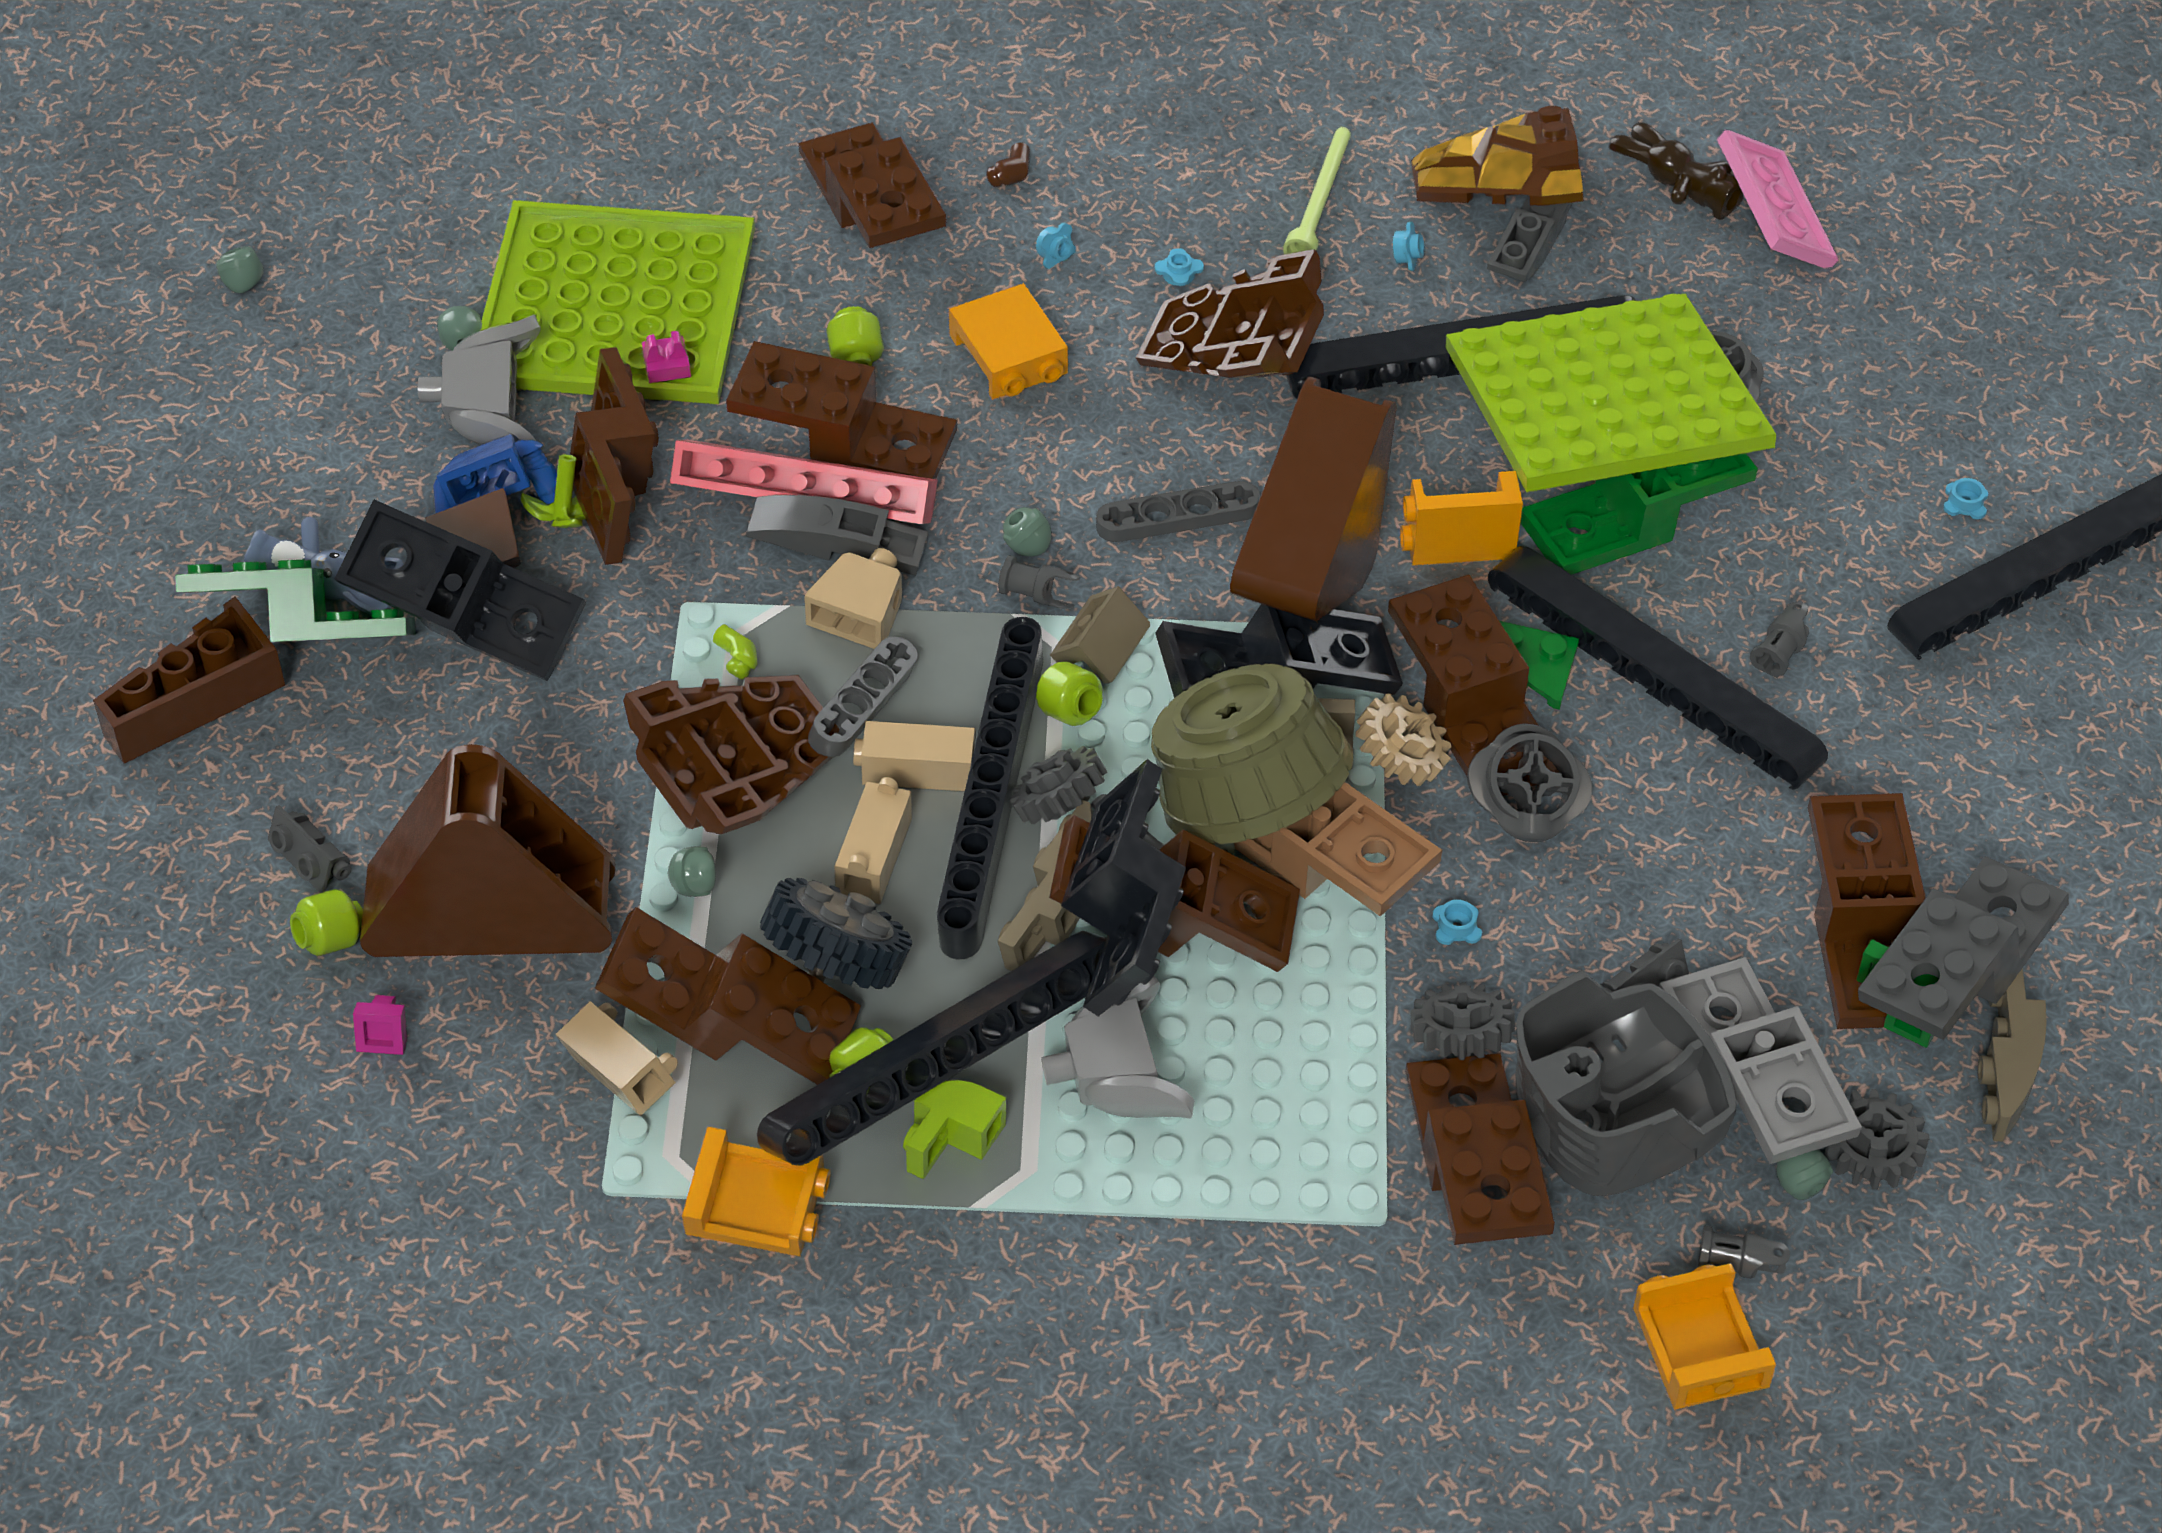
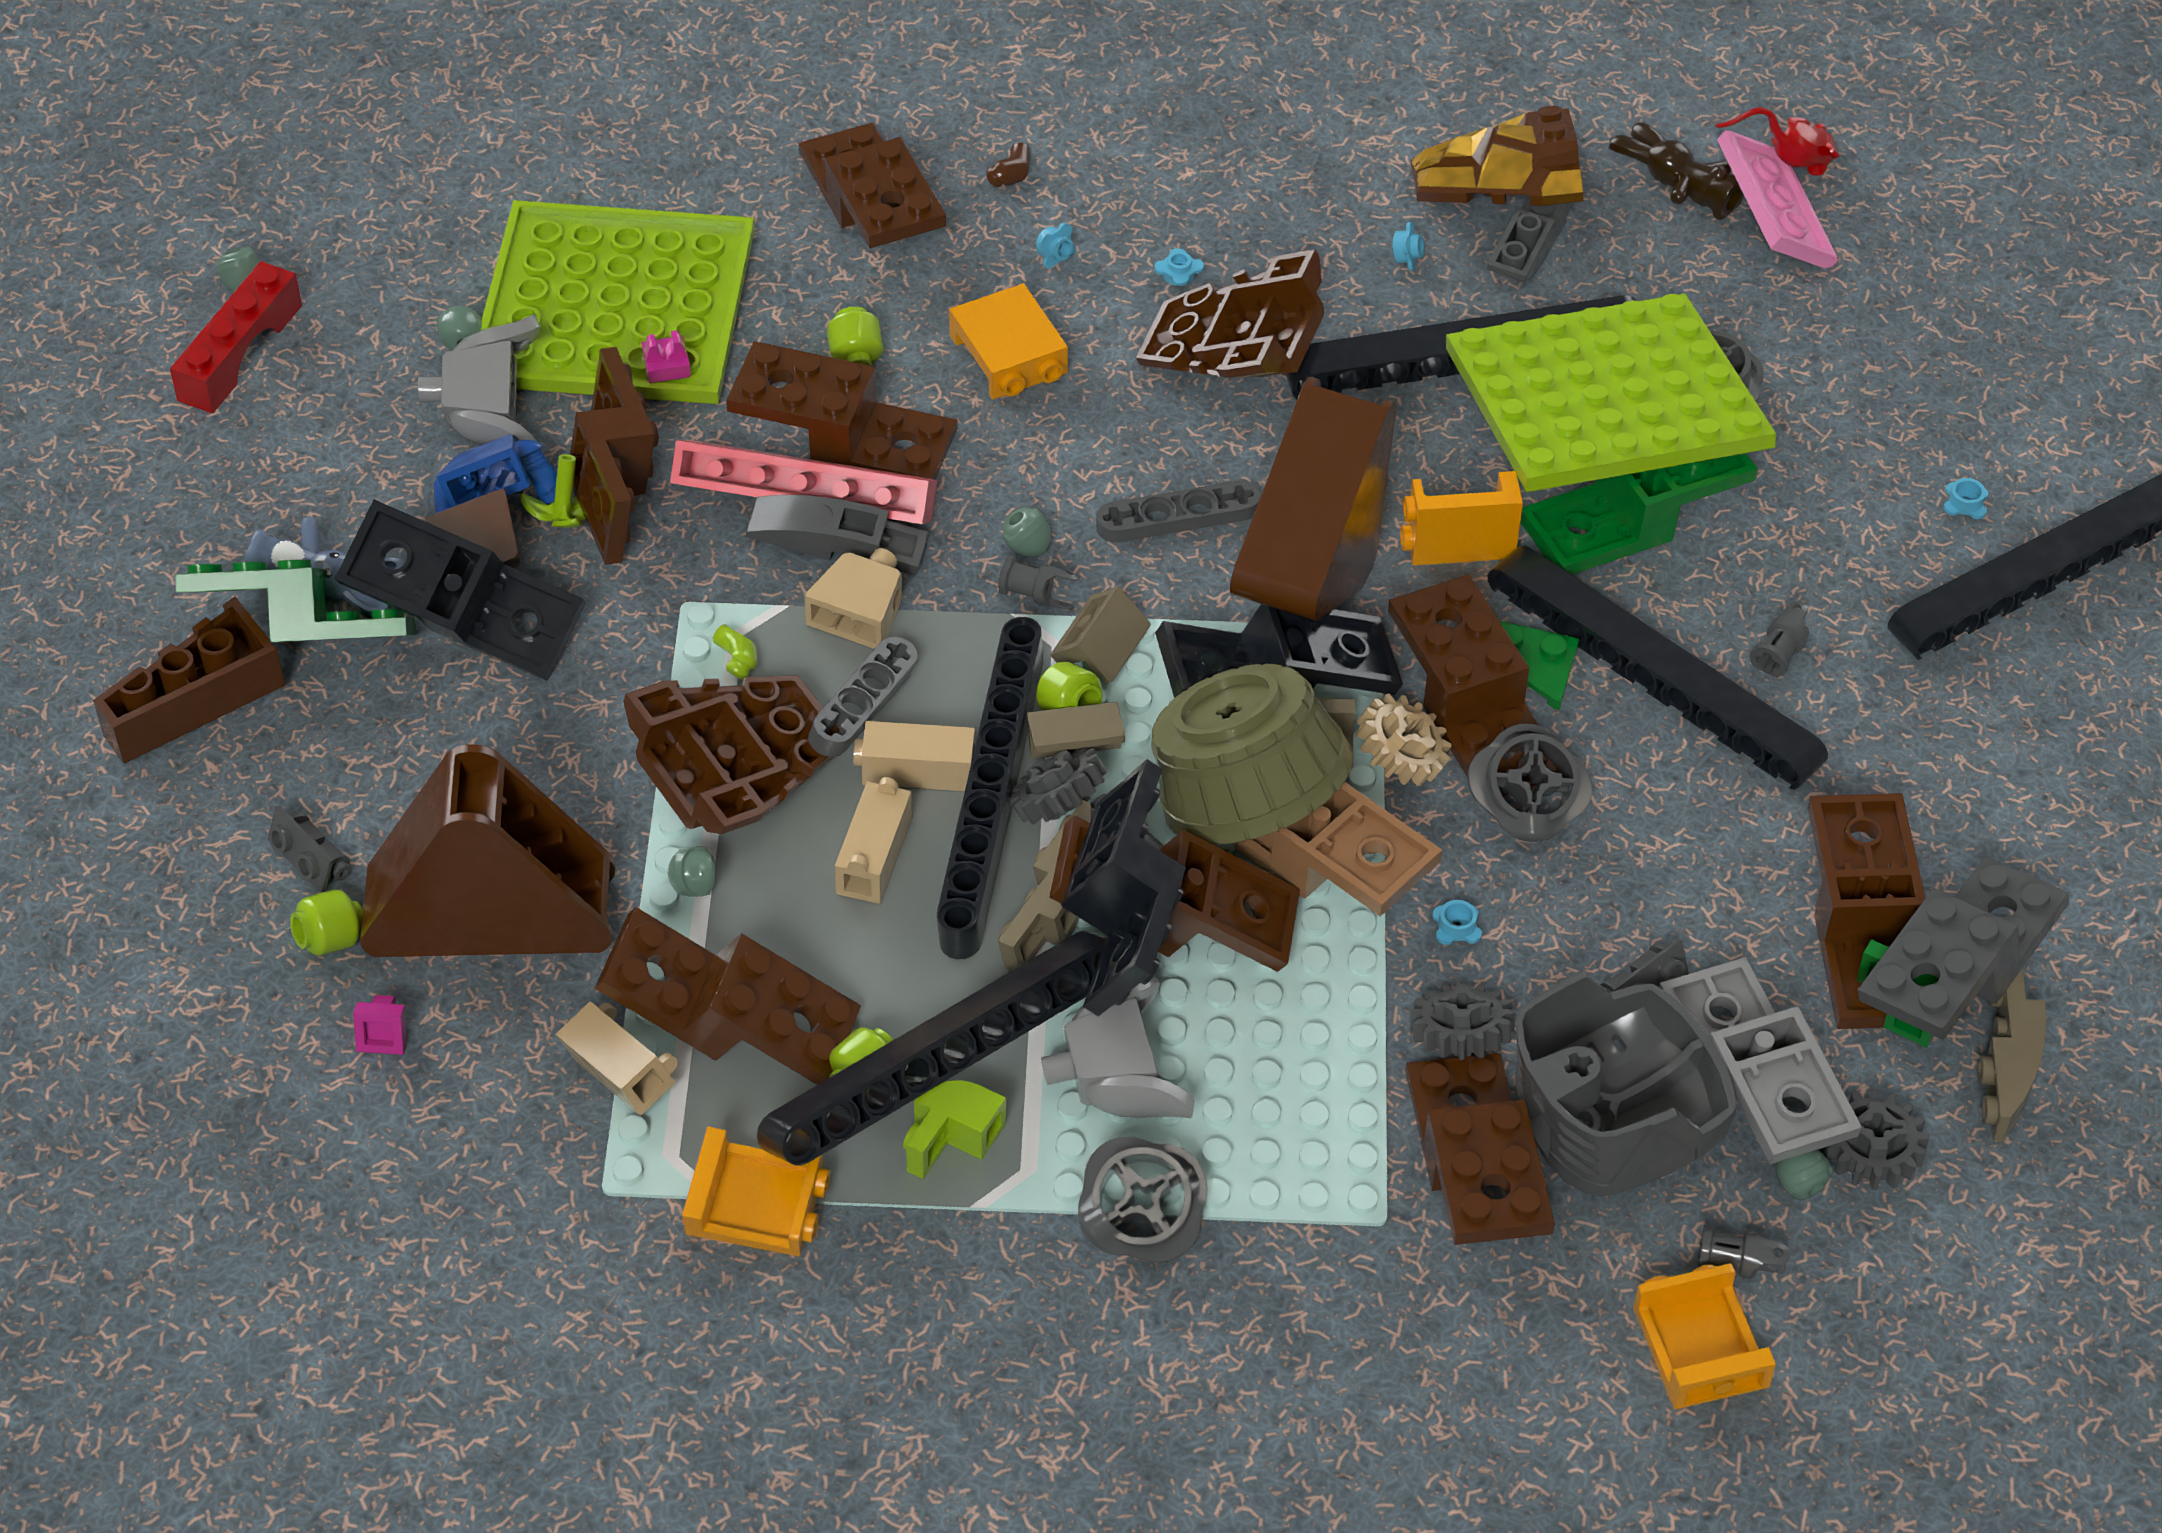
(212, 361): none -> red arch
(835, 933): black wheel -> none
(1075, 728): none -> dark tan panel
(1114, 1158): none -> dark grey piece
(1304, 237): yellowish green piece -> none
(1799, 143): none -> red animal

